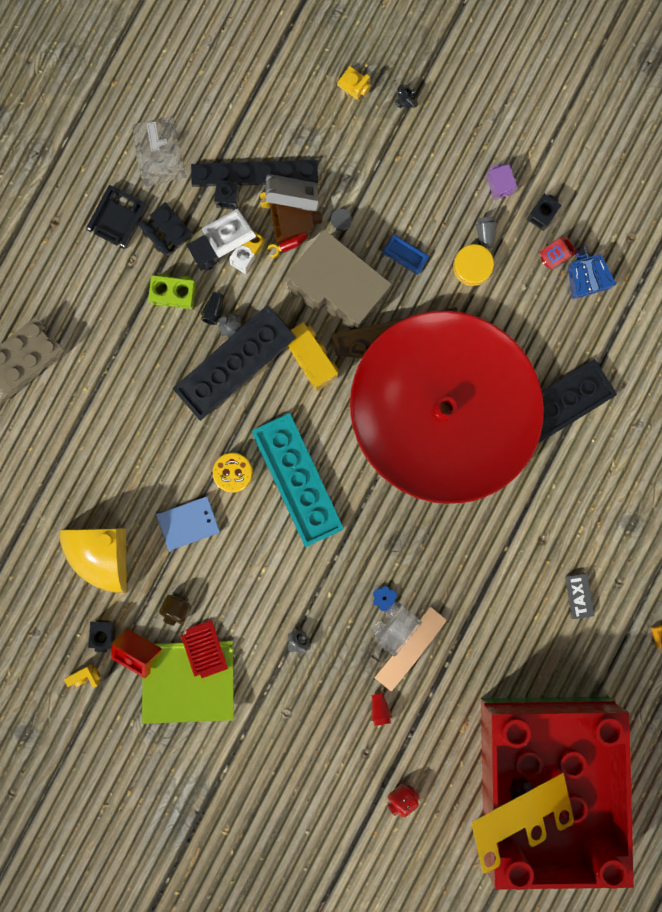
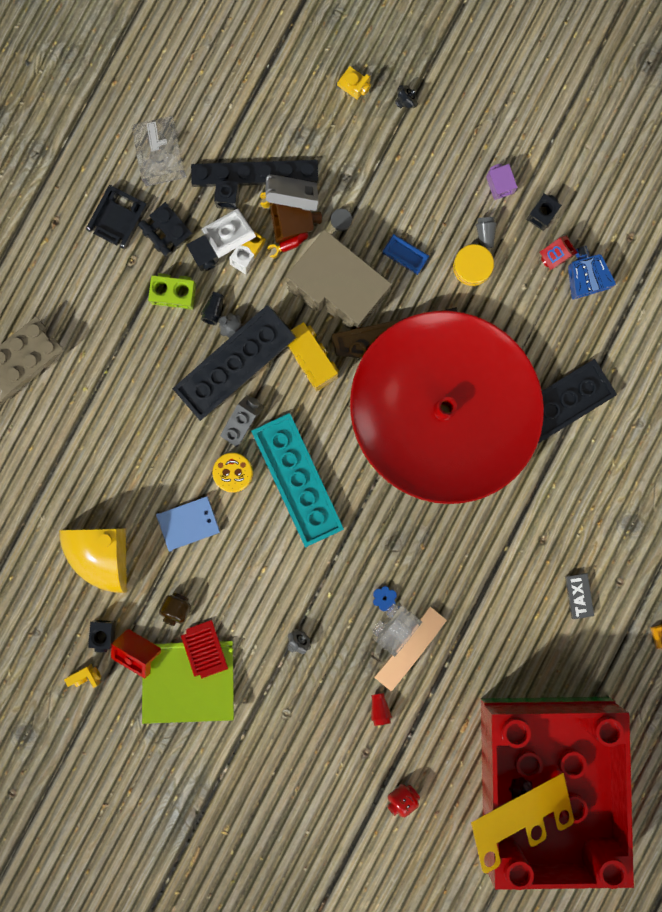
(241, 420): none -> dark grey bracket

